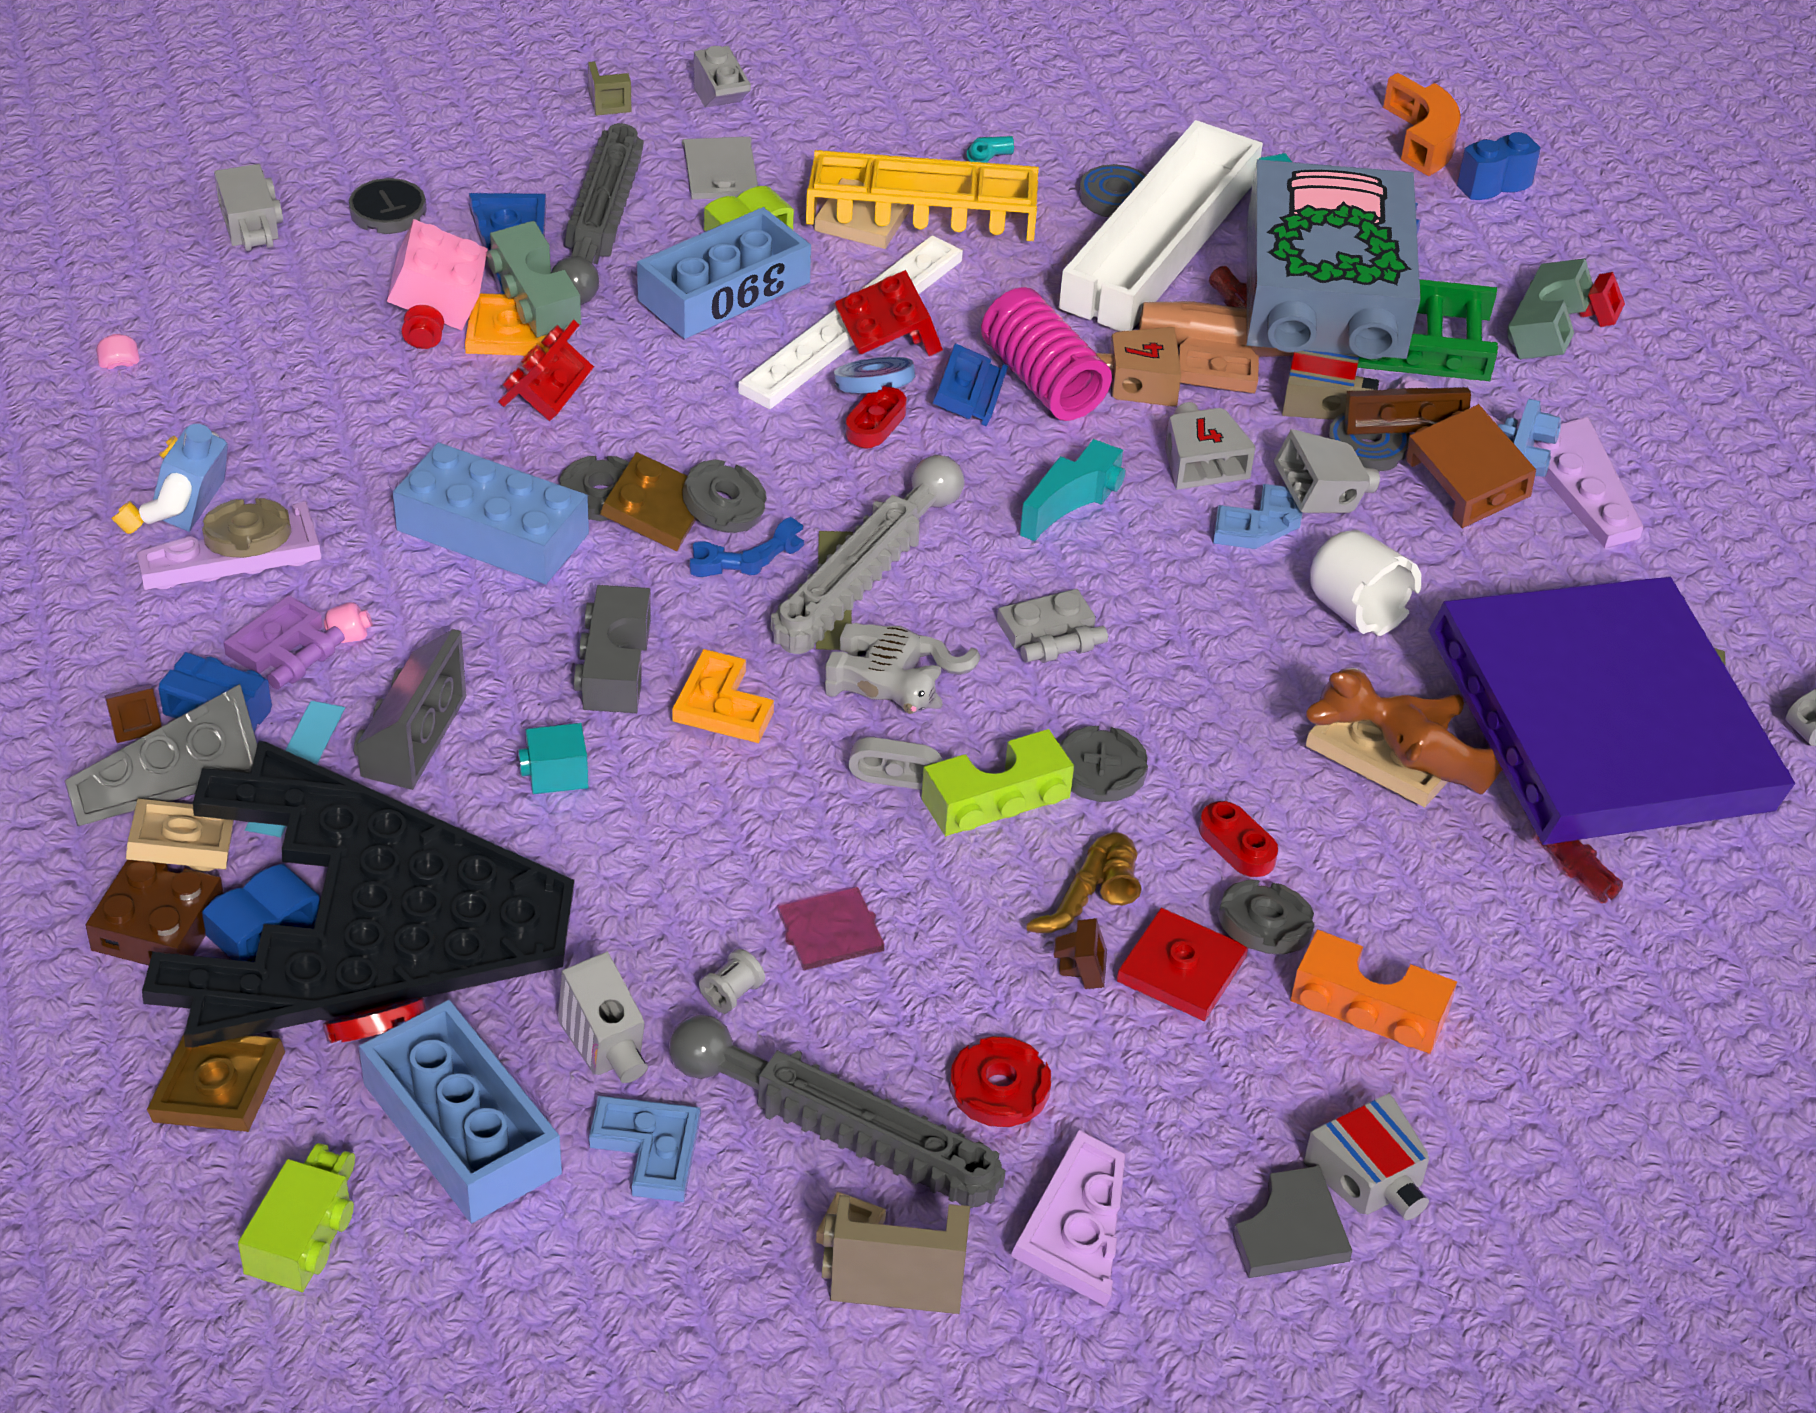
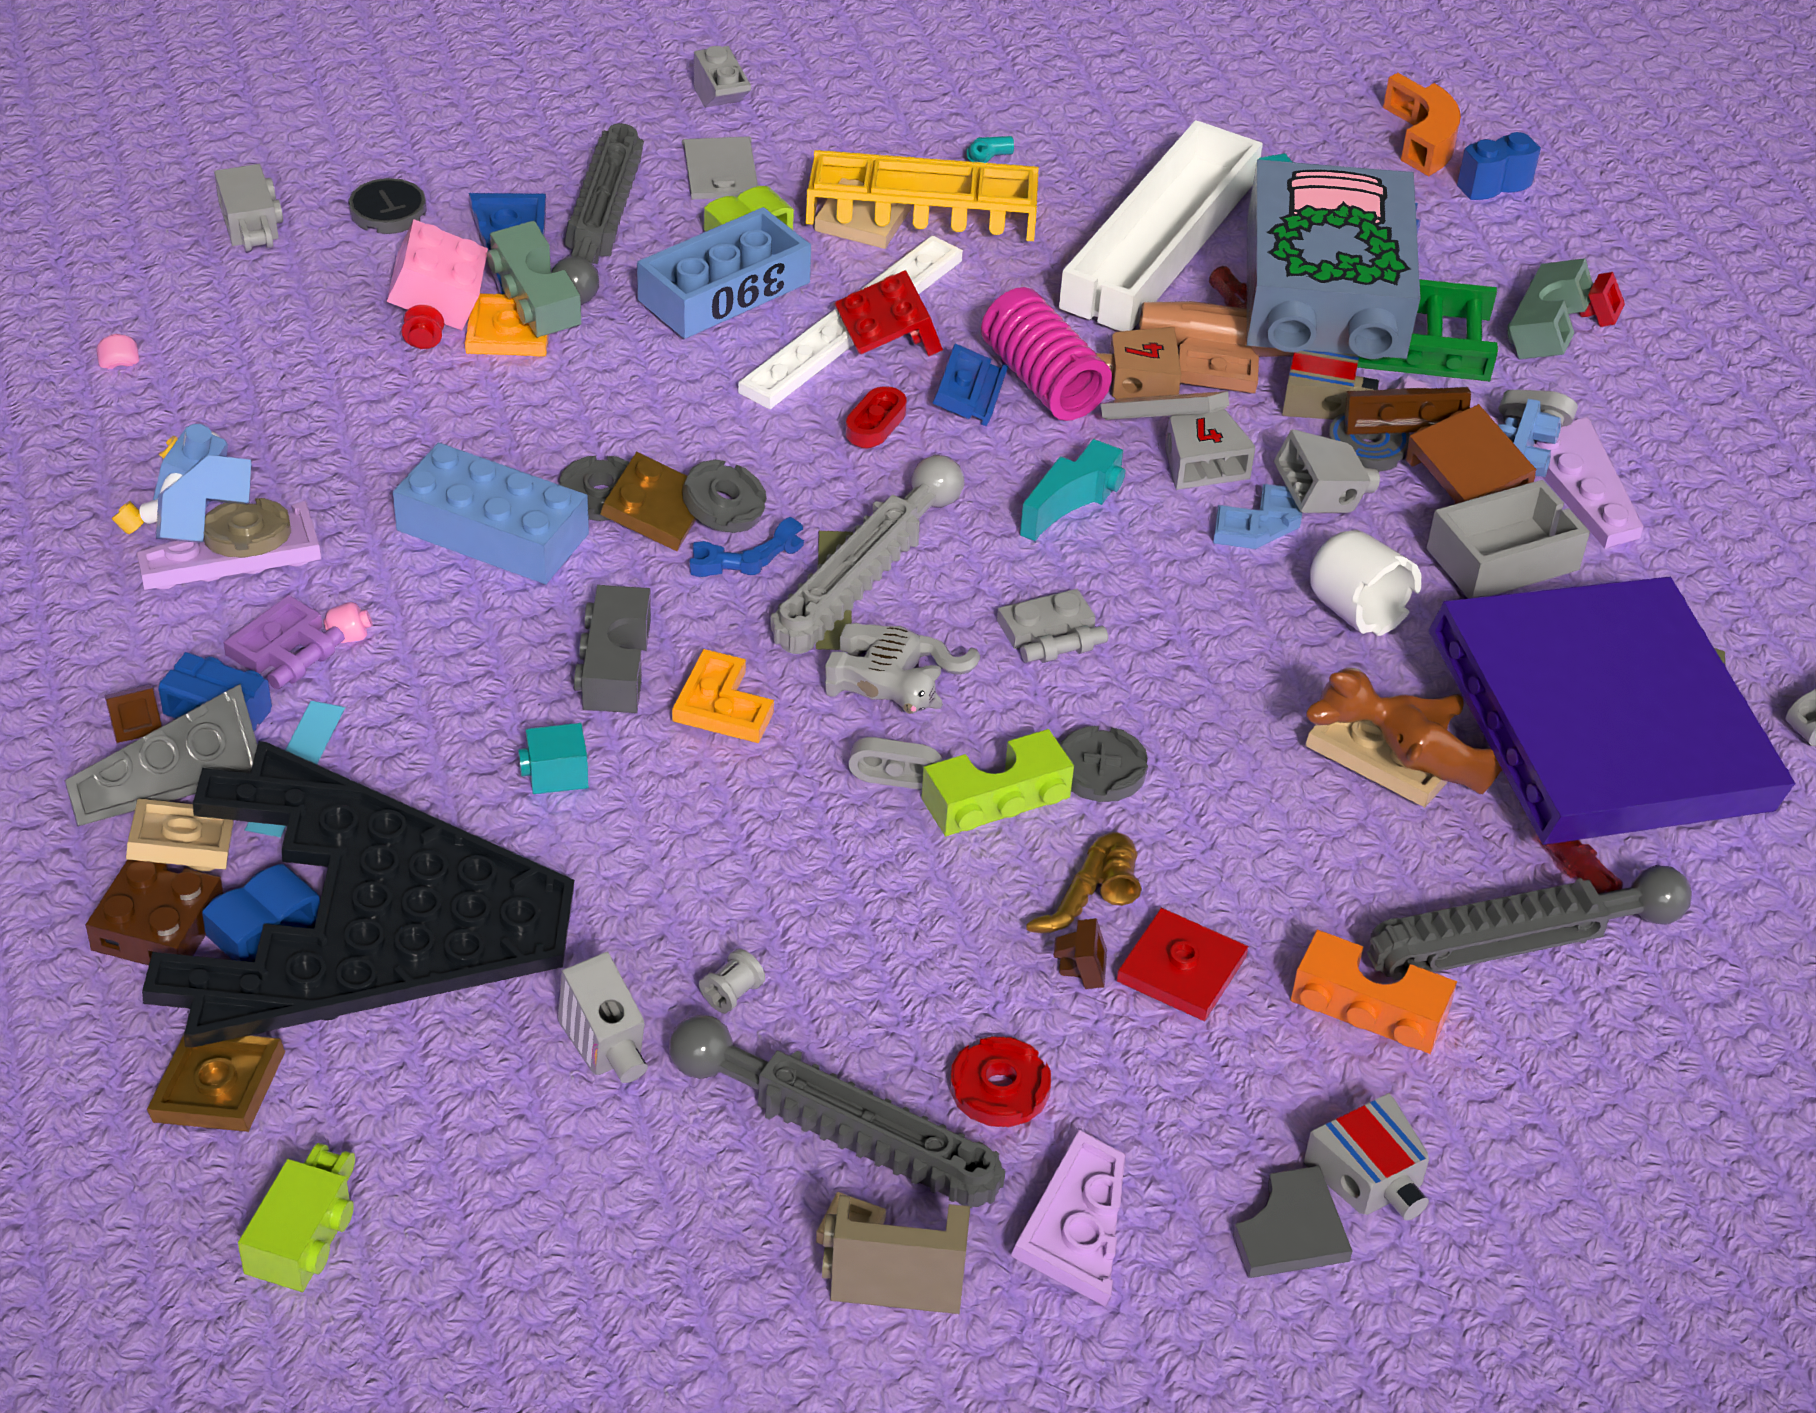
(184, 501): none -> tile
(372, 1021): red tile -> none
(414, 713): dark grey slope -> none
(461, 1111): medium blue brick -> none
(549, 373): red bracket -> none
(609, 92): olive panel -> none
(660, 1135): medium blue tile -> none
(831, 928): clear pink piece -> none
(873, 373): medium blue tile -> none
(1107, 187): dark grey tile -> none
(1165, 405): none -> light grey tile
(1233, 834): red plate -> none
(1266, 917): dark grey tile -> none
(1507, 540): none -> light grey piece
(1523, 922): none -> dark grey gear
(1551, 402): none -> light grey plate

